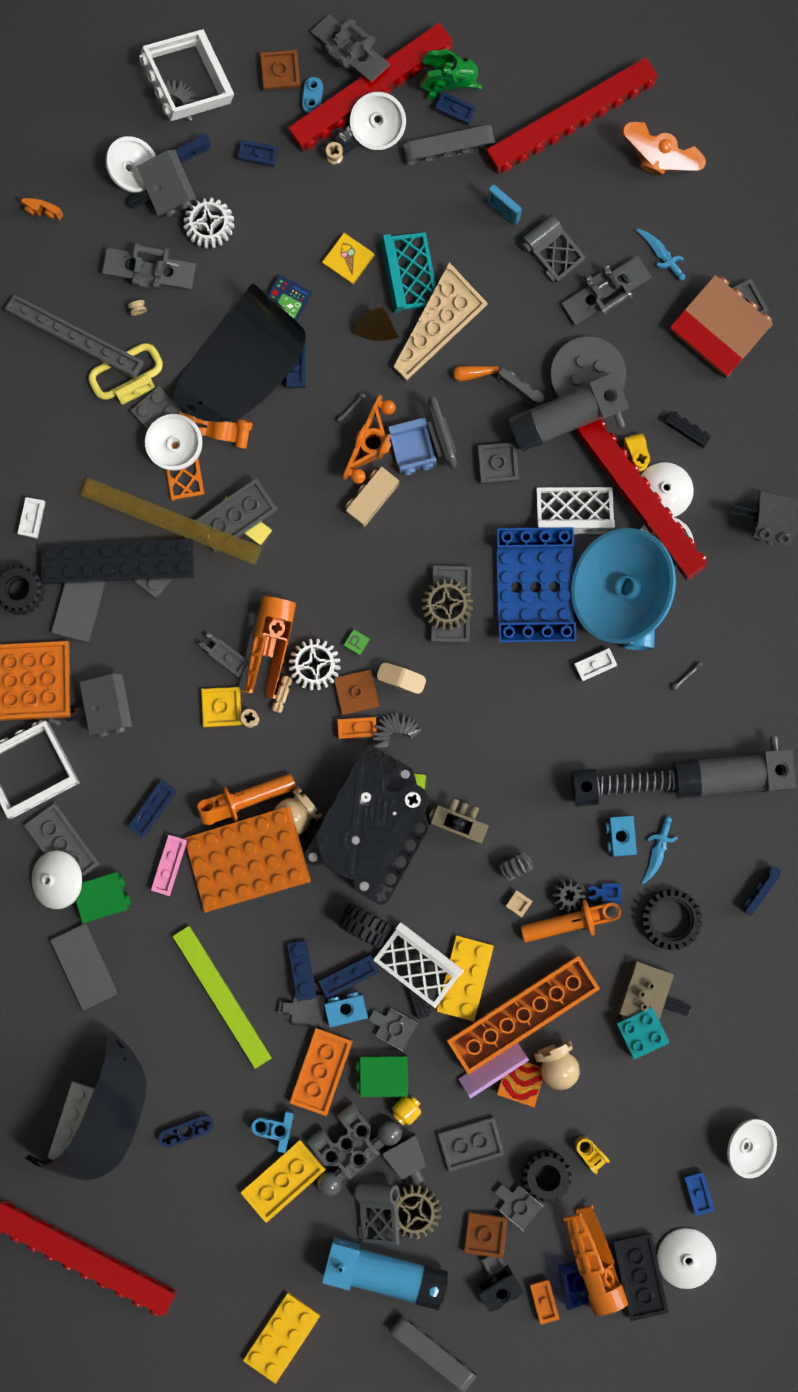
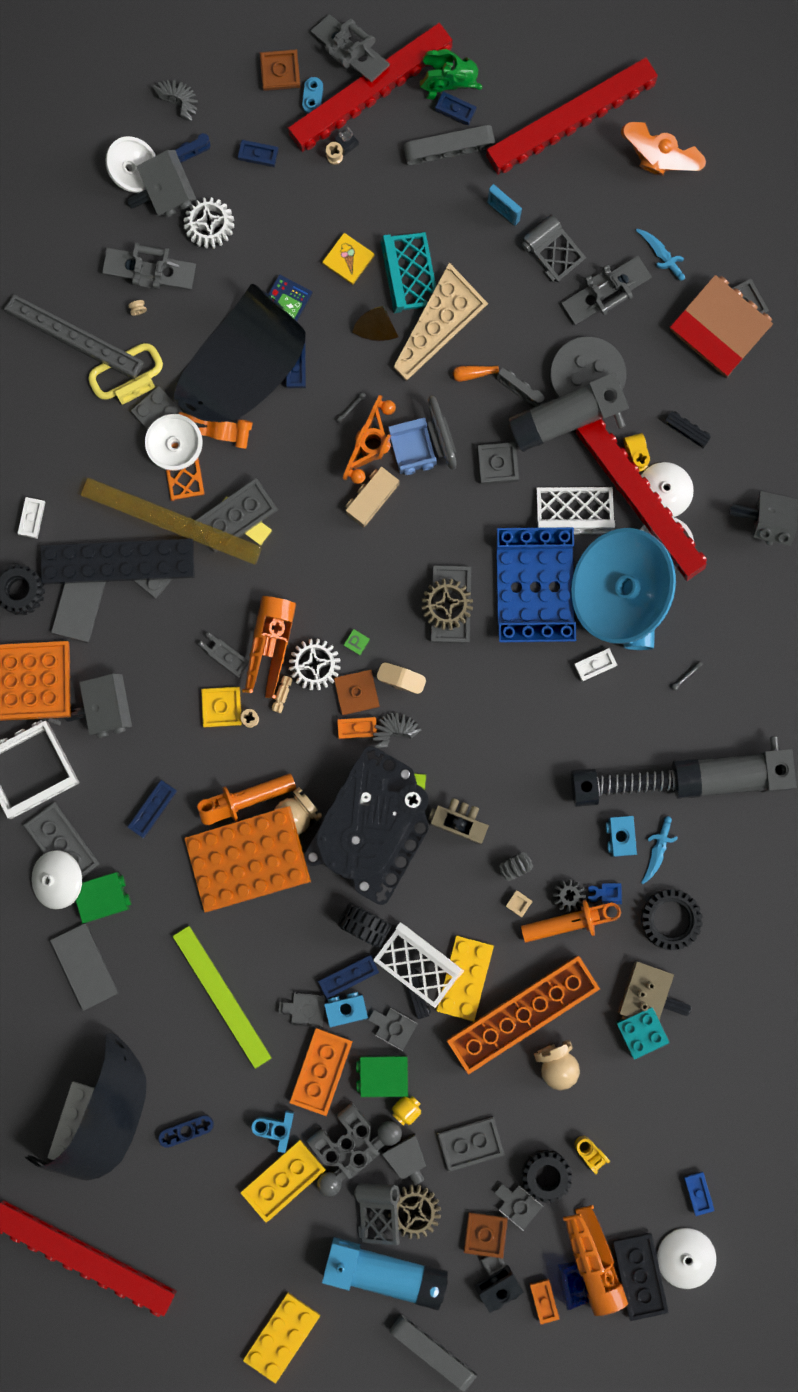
(37, 207): orange slope -> none
(169, 865): bright pink plate -> none
(210, 61): white window -> none
(301, 971): dark blue plate -> none
(377, 134): white dish -> none
(493, 1070): lavender piece -> none
(522, 1084): slope -> none
(752, 1148): white dish -> none
(762, 890): dark blue plate -> none

